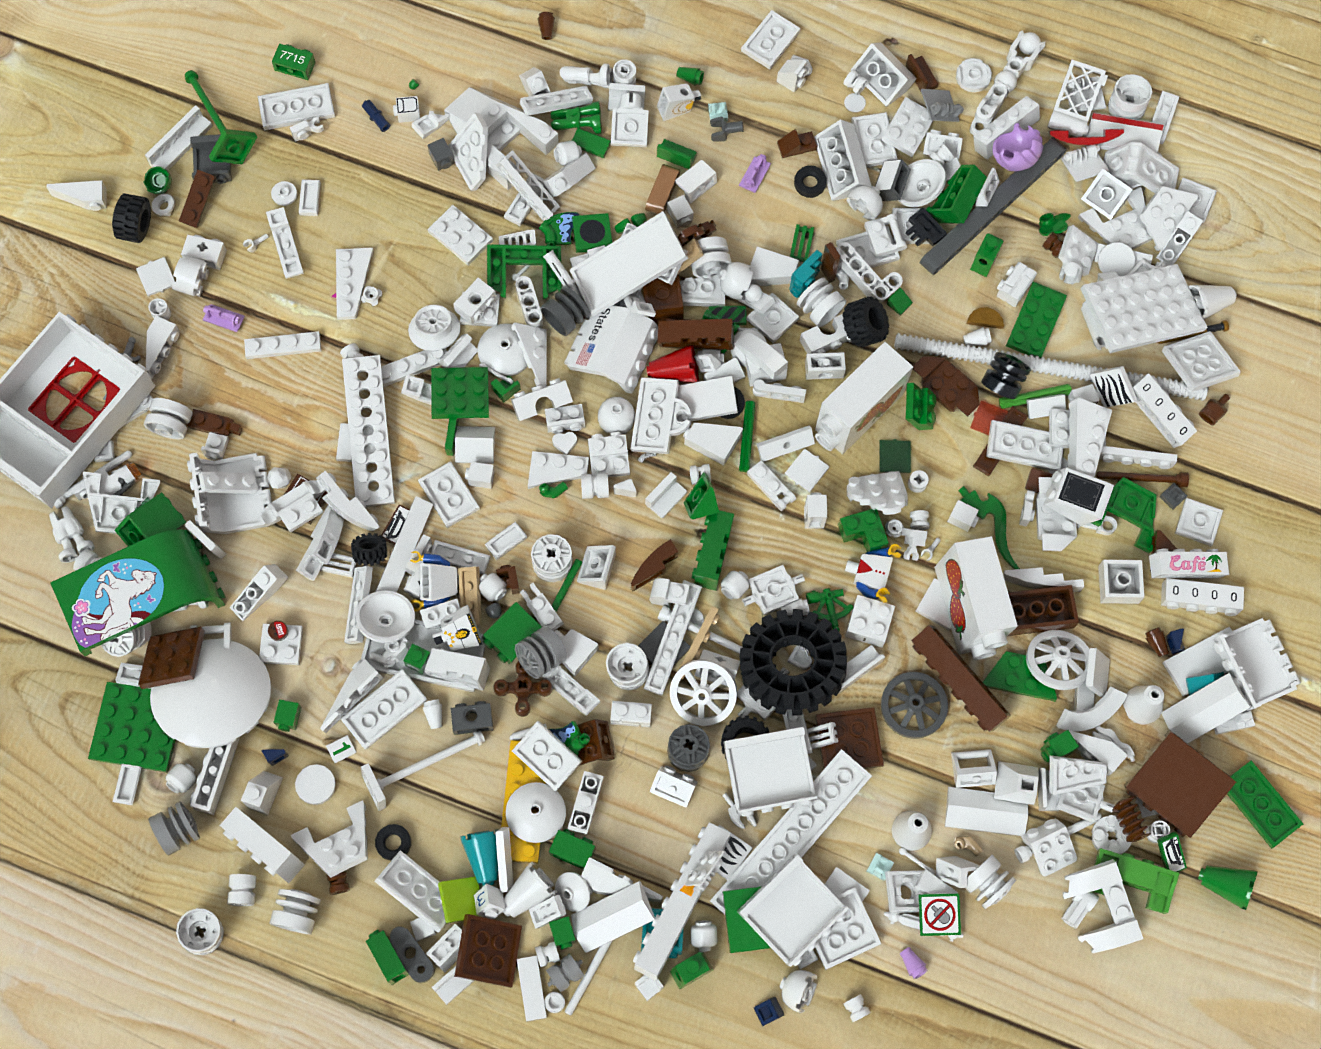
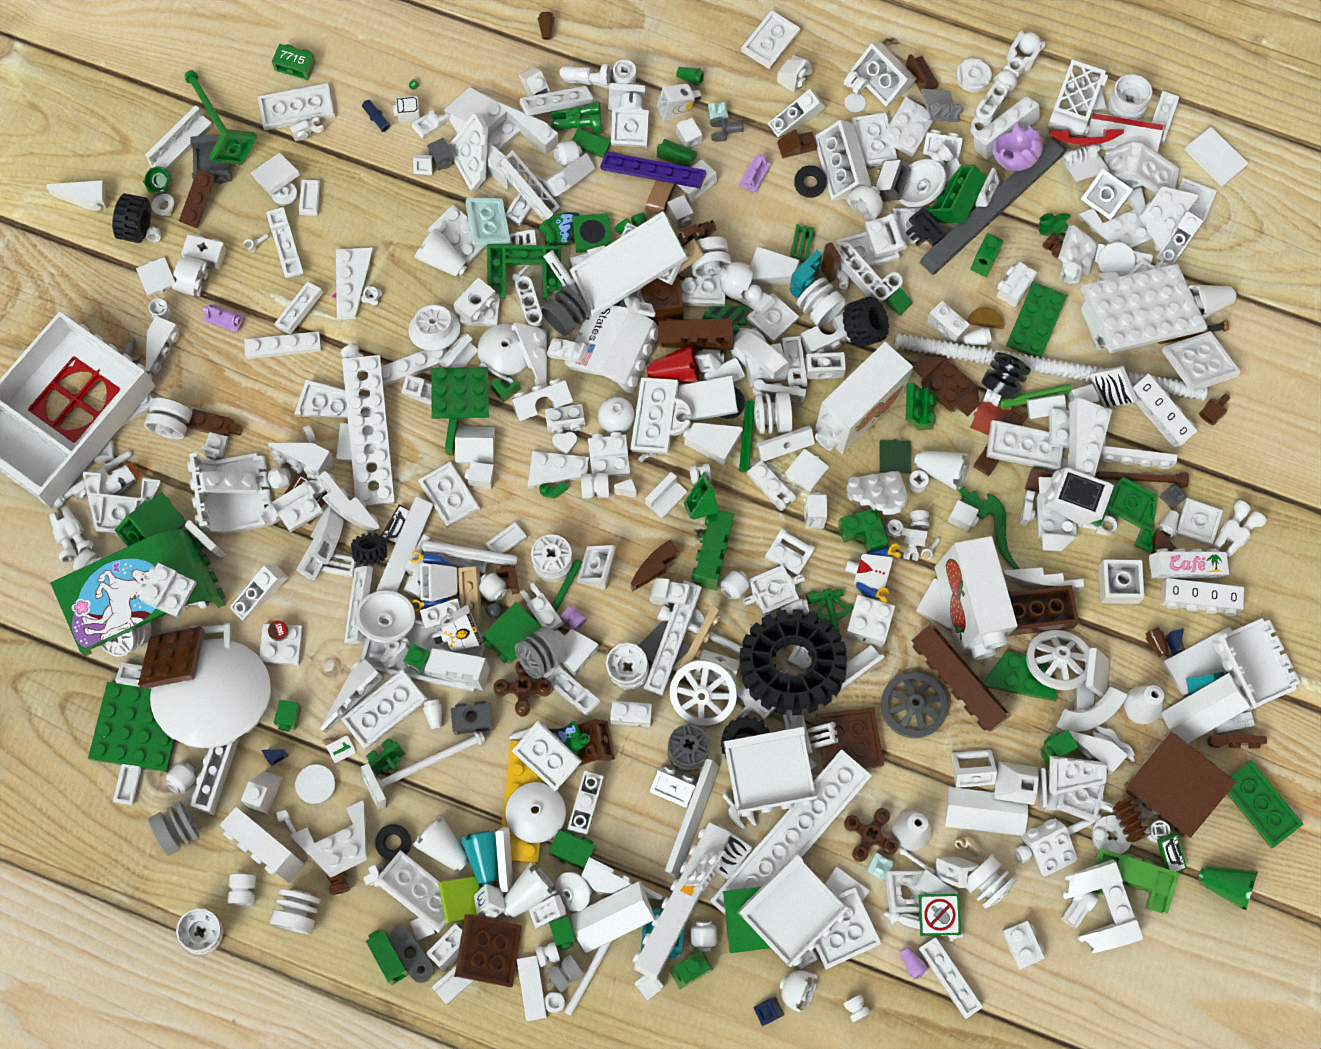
(153, 234): none -> white hinge
(166, 590): none -> white plate
(275, 173): none -> white tile
(284, 816): none -> white hand
(298, 308): none -> white plate
(303, 458): none -> white slope
(309, 435): none -> white tile
(324, 401): none -> white wing
(375, 871): none -> white tile
(386, 759): none -> green hips
(422, 164): none -> white tile
(441, 254): none -> white cone
(442, 845): none -> white cone
(469, 553): none -> white axle
(487, 221): none -> light aqua plate
(566, 350): none -> white hinge
(573, 618): none -> lavender wheel
(653, 170): none -> dark purple tile
(688, 133): none -> white brick
(692, 818): none -> white tile
(773, 413): none -> white wheel
(785, 556): none -> white plate
(794, 355): none -> white plate
(797, 113): none -> white slope
(874, 827): none -> reddish brown gear
(943, 466): none -> white cone
(948, 322): none -> white brick
(950, 978): none -> white plate
(992, 397): none -> white wheel
(1024, 945): none -> white bracket
(1169, 524): none -> white cone
(1216, 156): none -> white tile
(1234, 533): none -> white piece
(1236, 741): none -> reddish brown hinge

